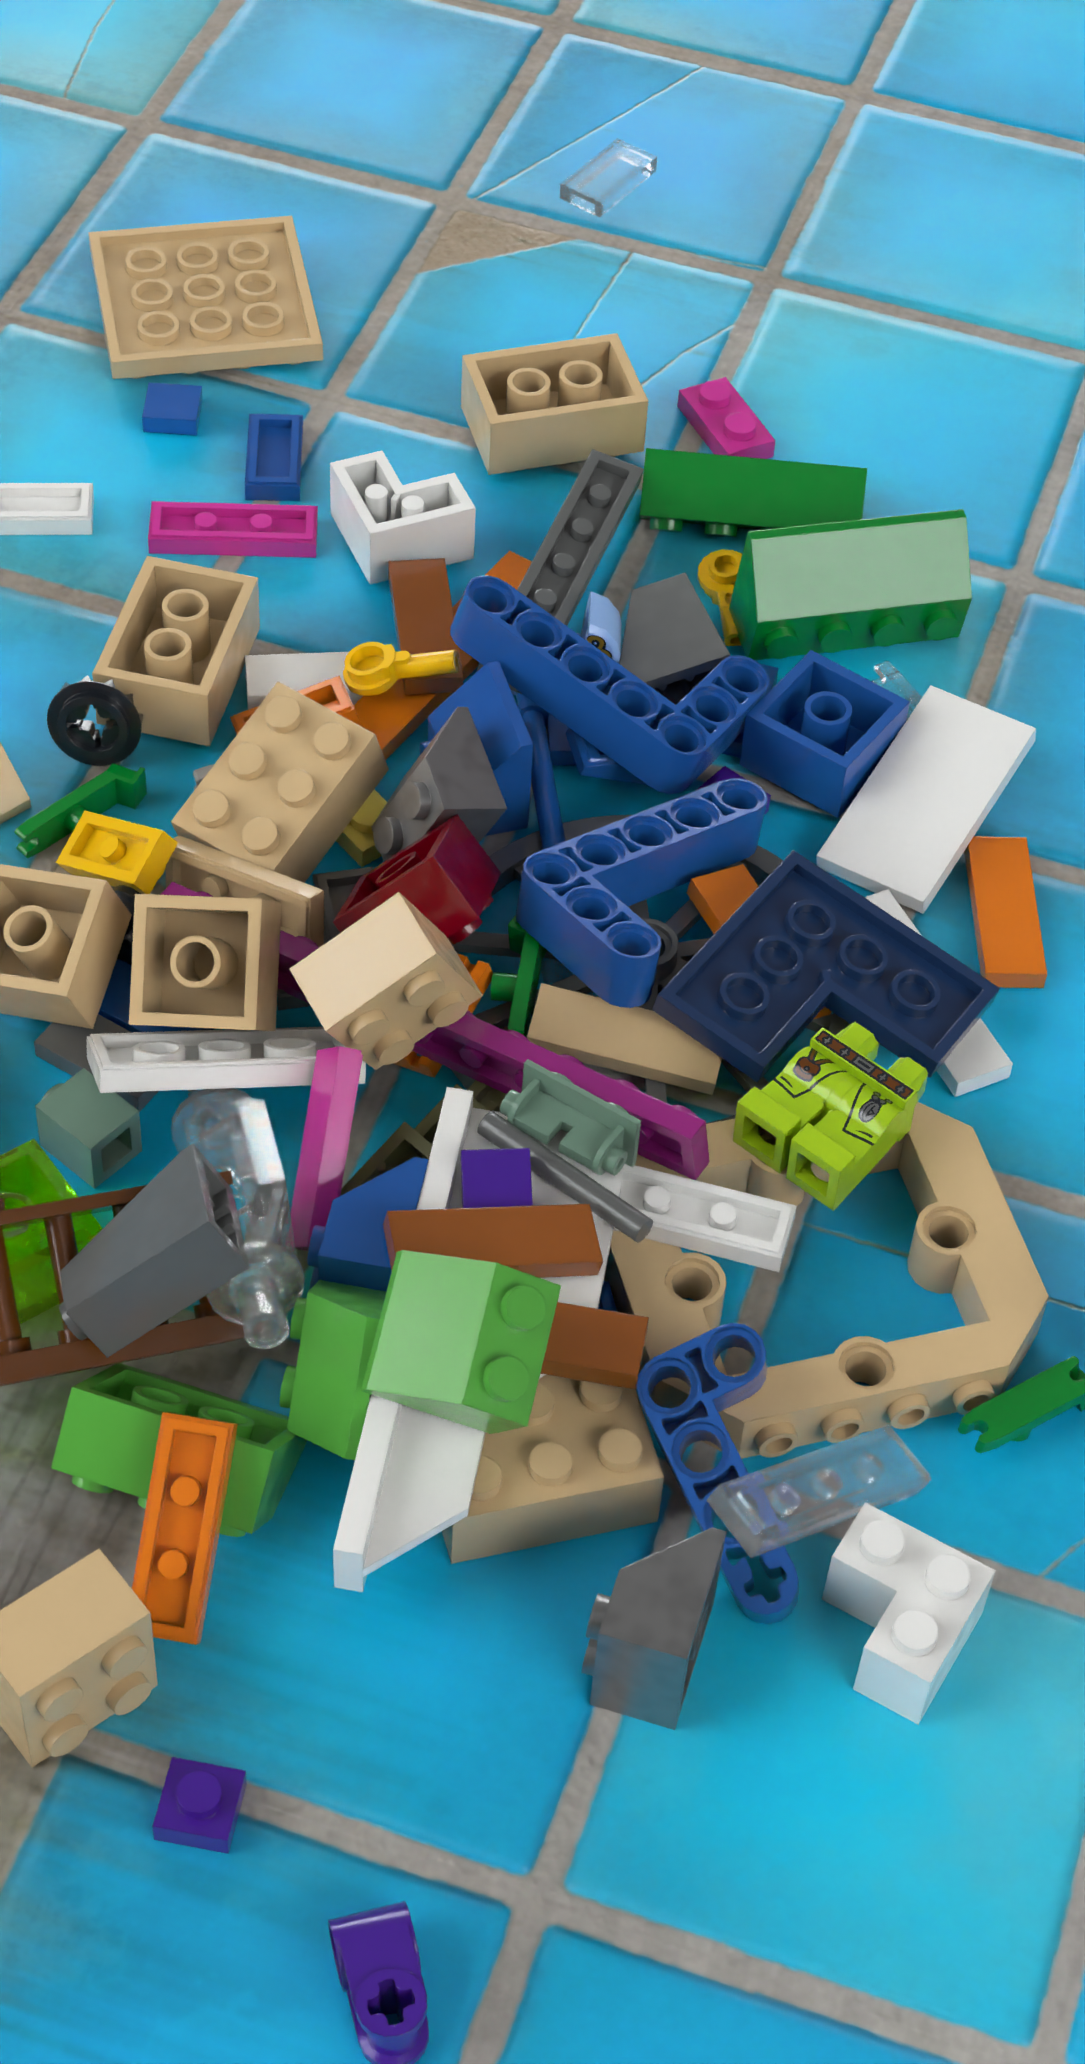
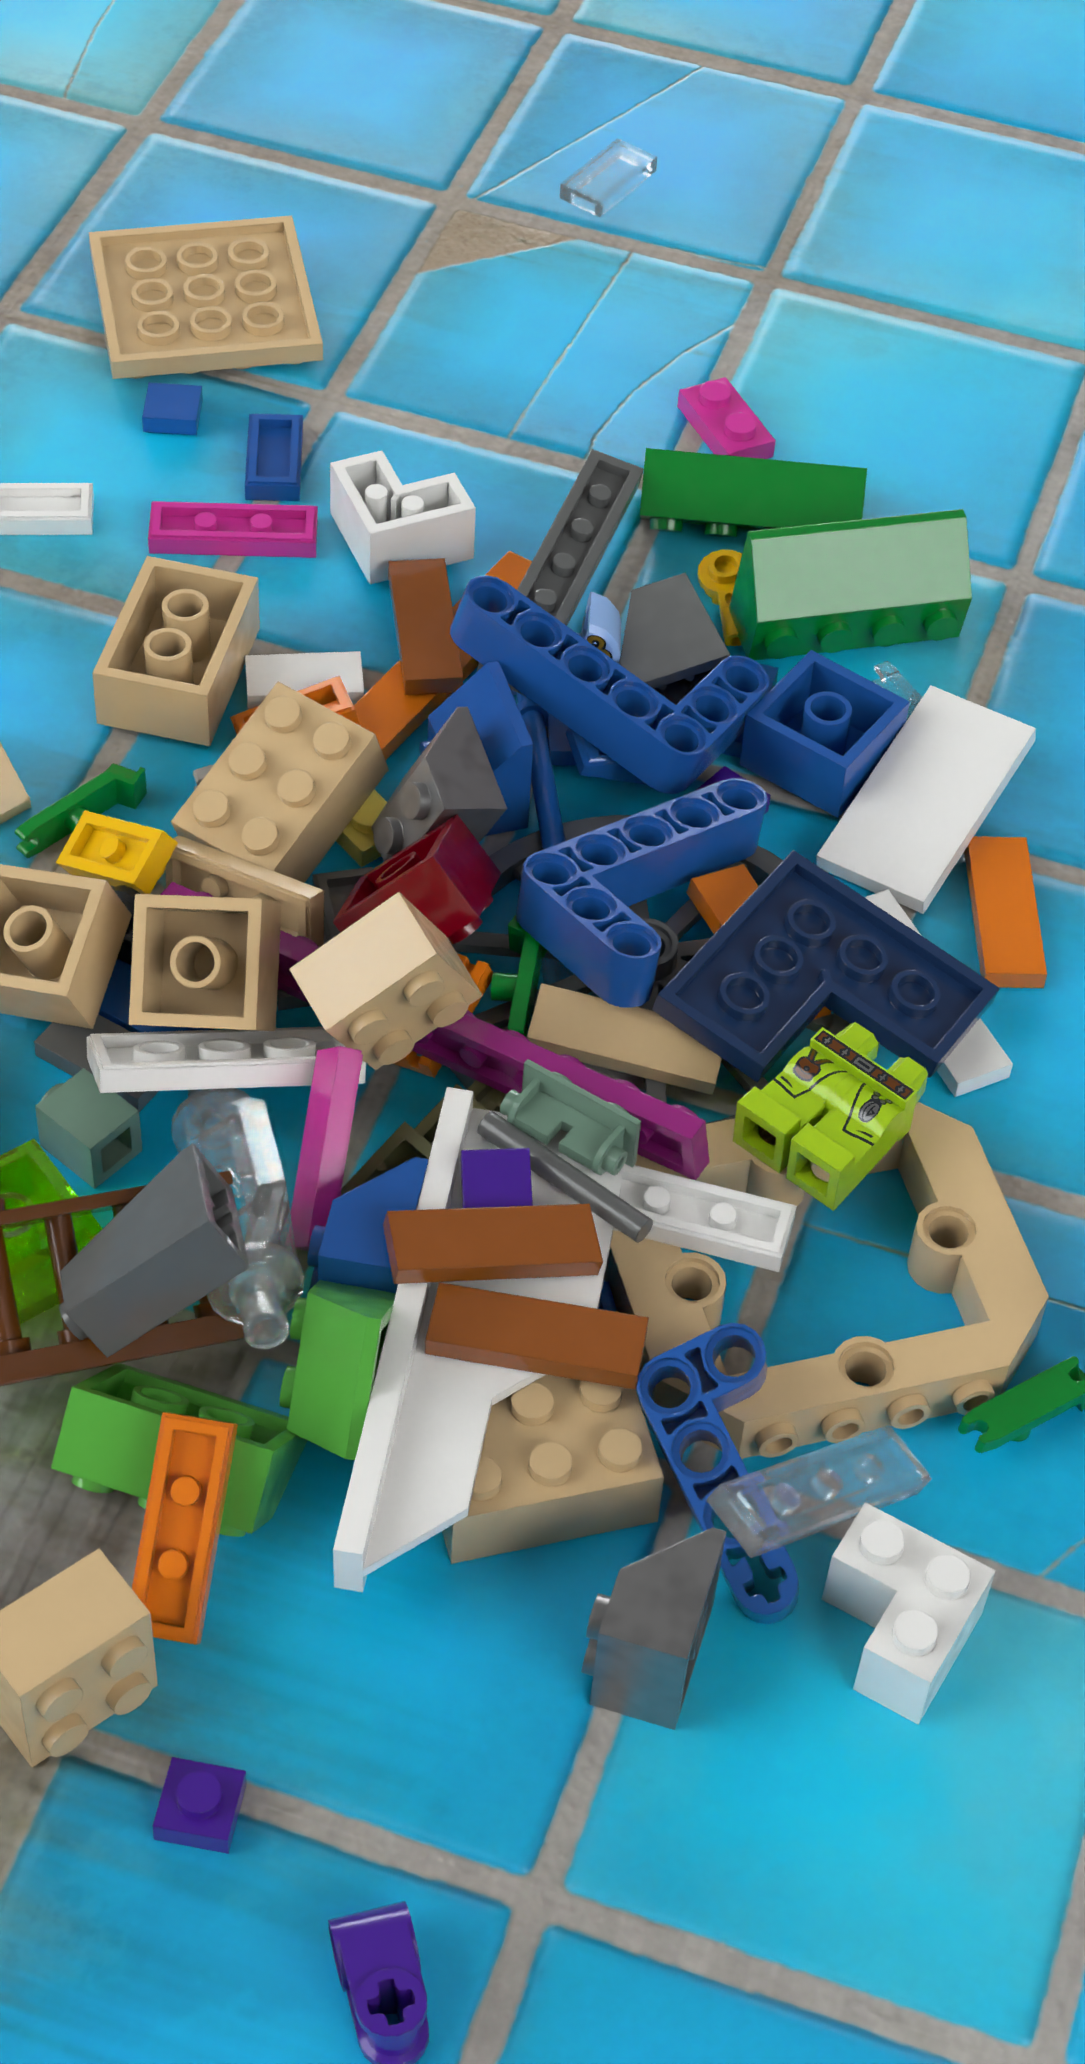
(79, 737): black gear -> none
(376, 667): yellow plate -> none
(462, 1340): bright green slope -> none
(553, 403): tan brick -> none

